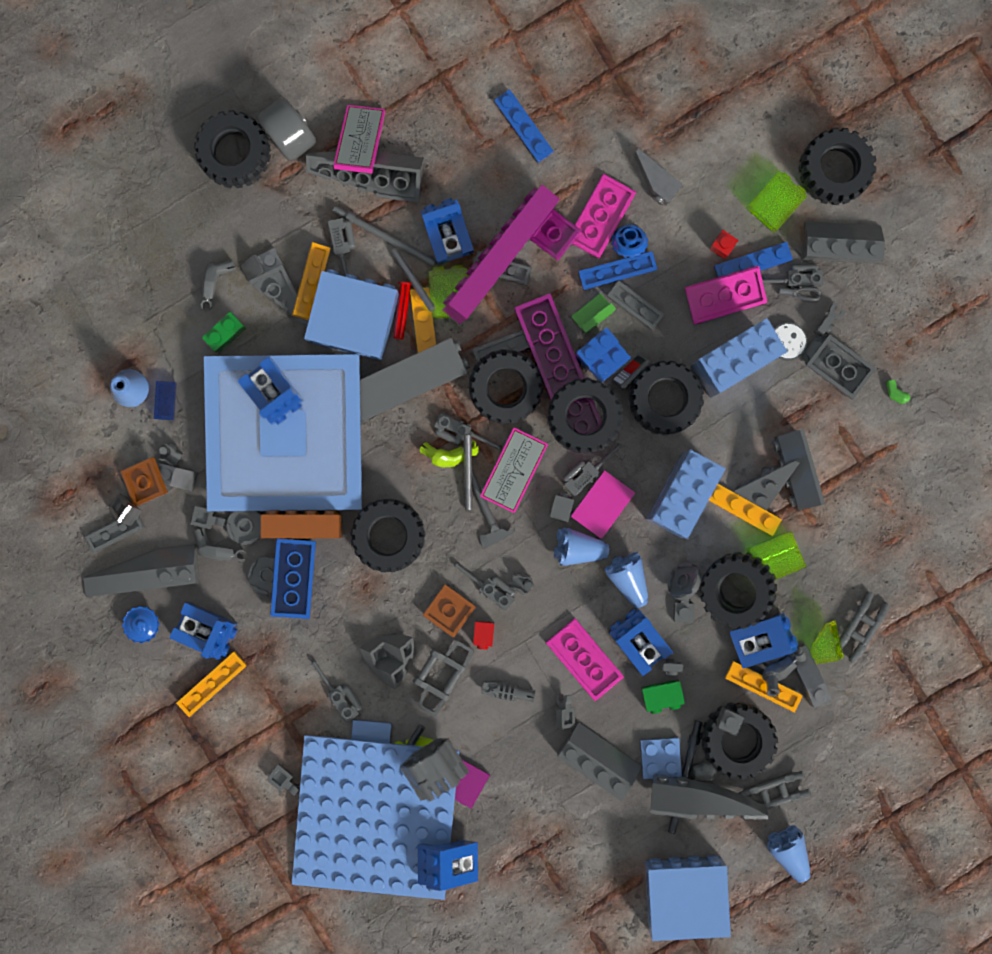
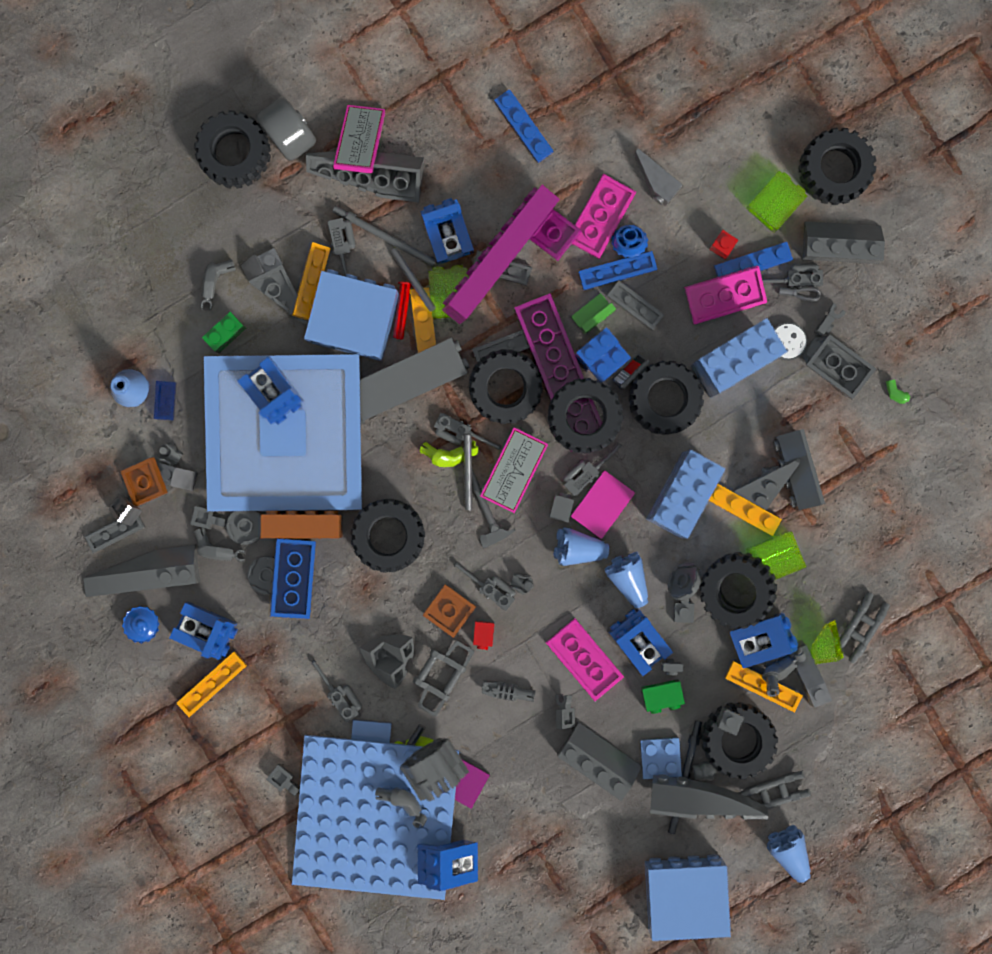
(403, 799): none -> dark grey arm

